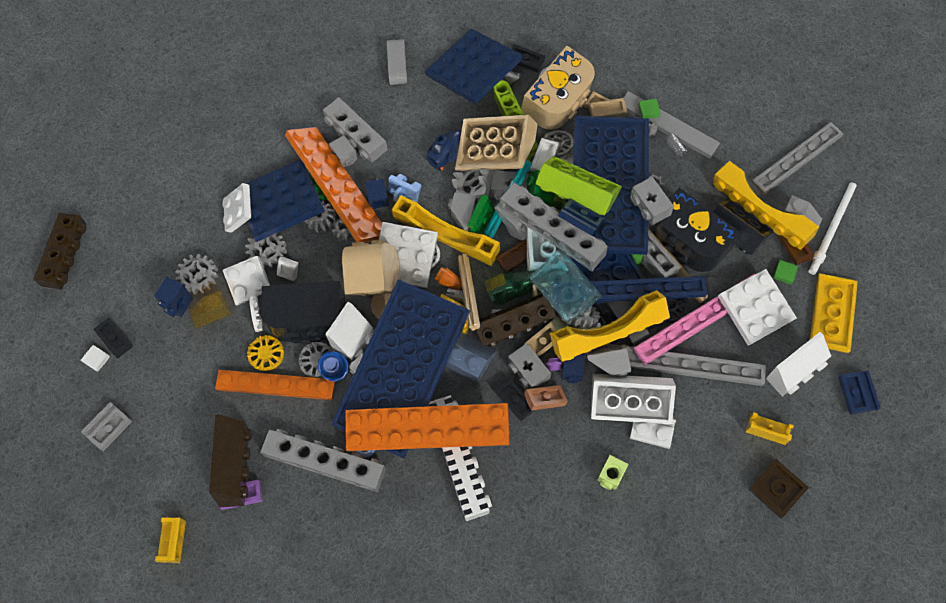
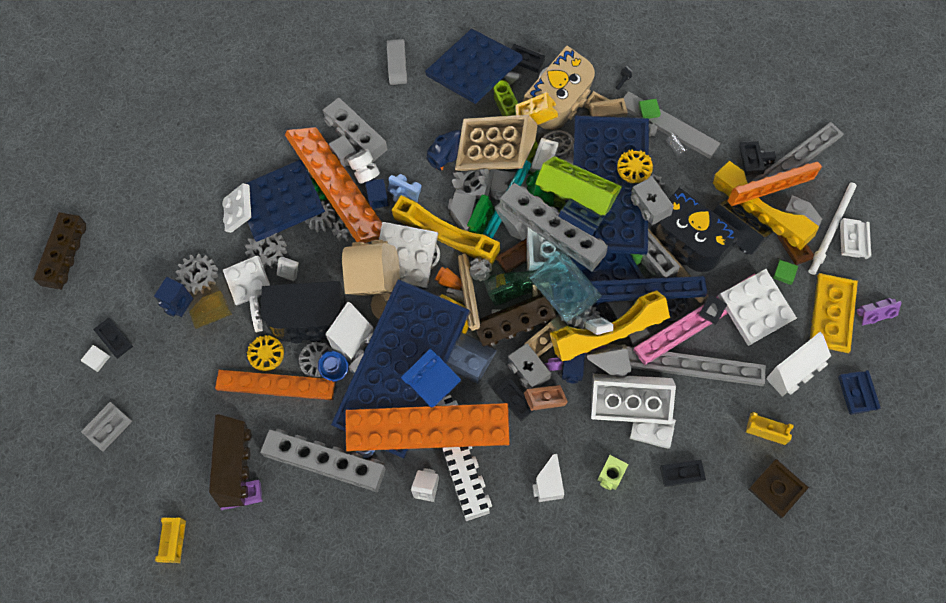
(363, 165): none -> white wheel
(425, 485): none -> white slope
(431, 378): none -> blue bracket
(480, 269): none -> light grey gear
(538, 108): none -> yellow hinge
(549, 482): none -> white slope
(599, 326): none -> white tile
(627, 74): none -> black hand
(634, 166): none -> yellow wheel
(682, 473): none -> black plate
(713, 309): none -> black slope
(754, 158): none -> black hinge
(774, 183): none -> orange plate
(855, 238): none -> white plate
(885, 309): none -> medium lavender hinge

